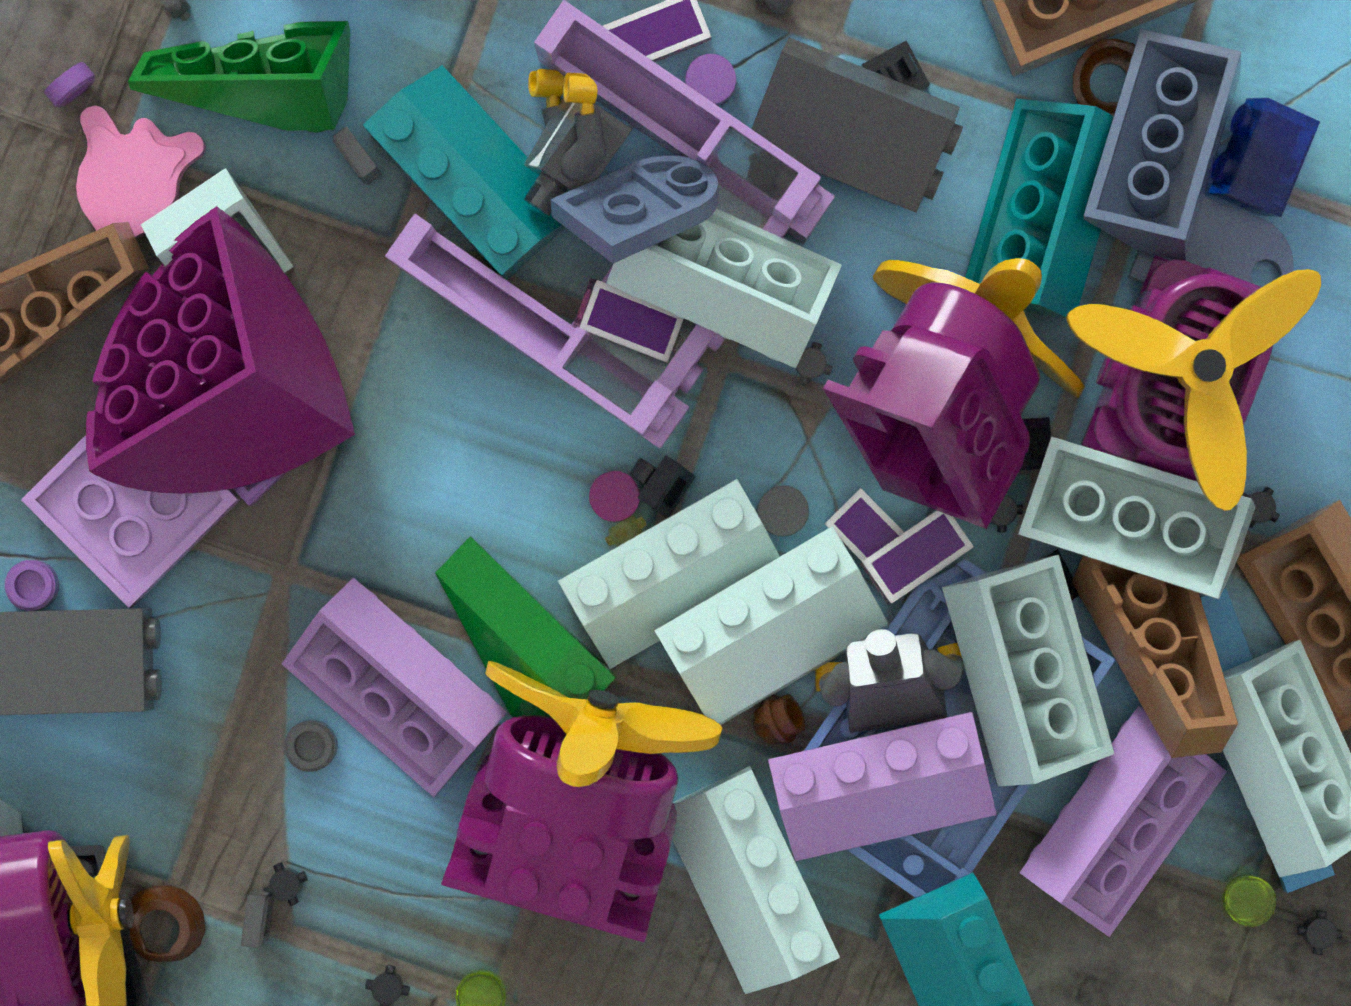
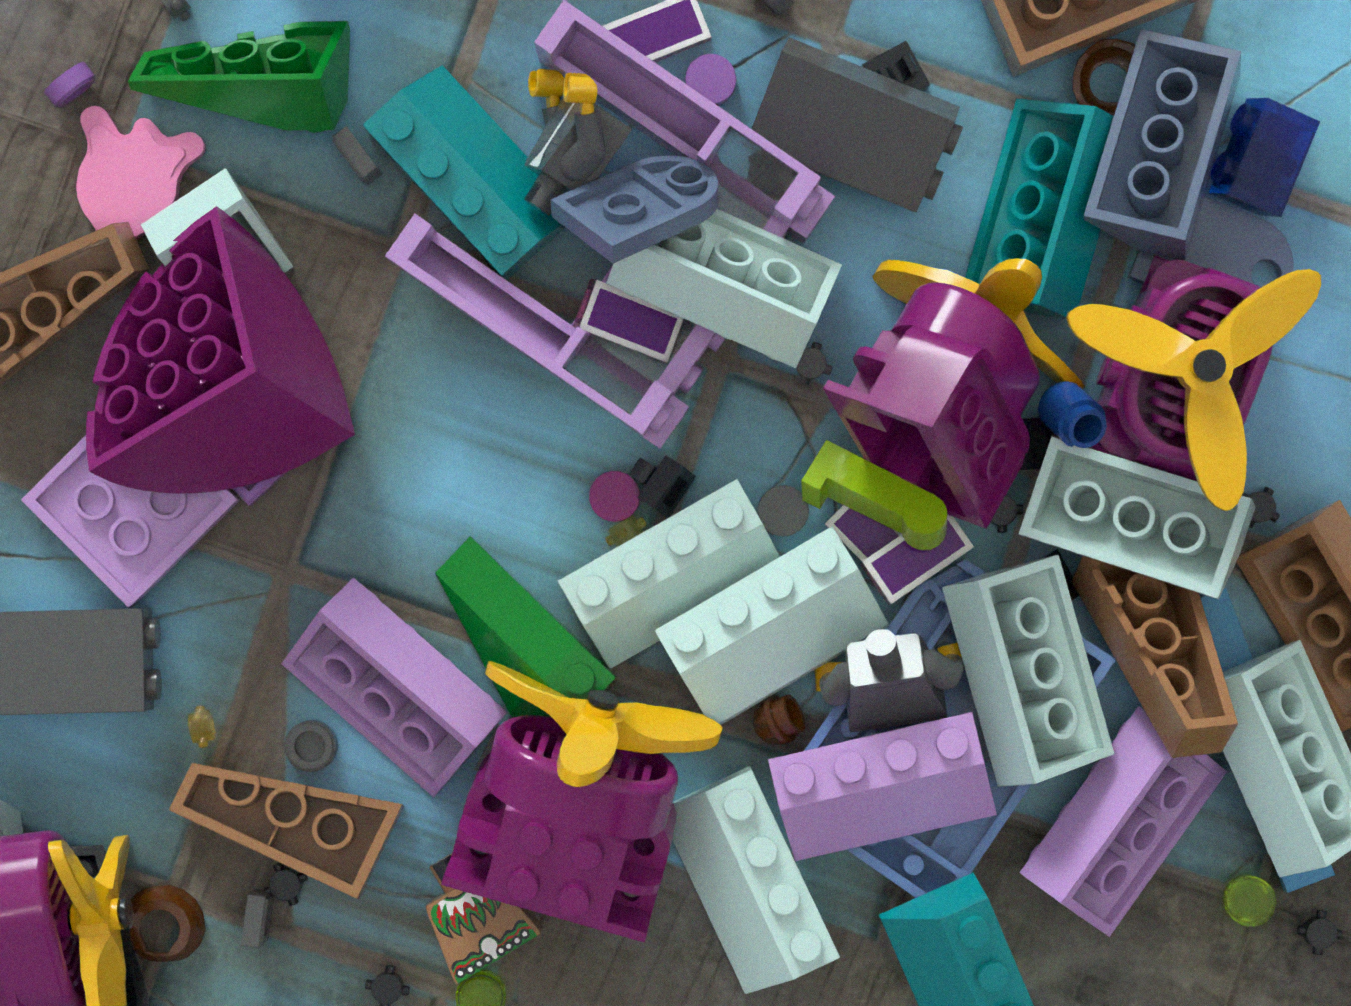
(31, 585): medium lavender tile -> none
(201, 726): none -> clear yellow piece
(301, 826): none -> medium nougat wedge
(476, 928): none -> torso
(875, 494): none -> lime leg
(1072, 415): none -> blue brick

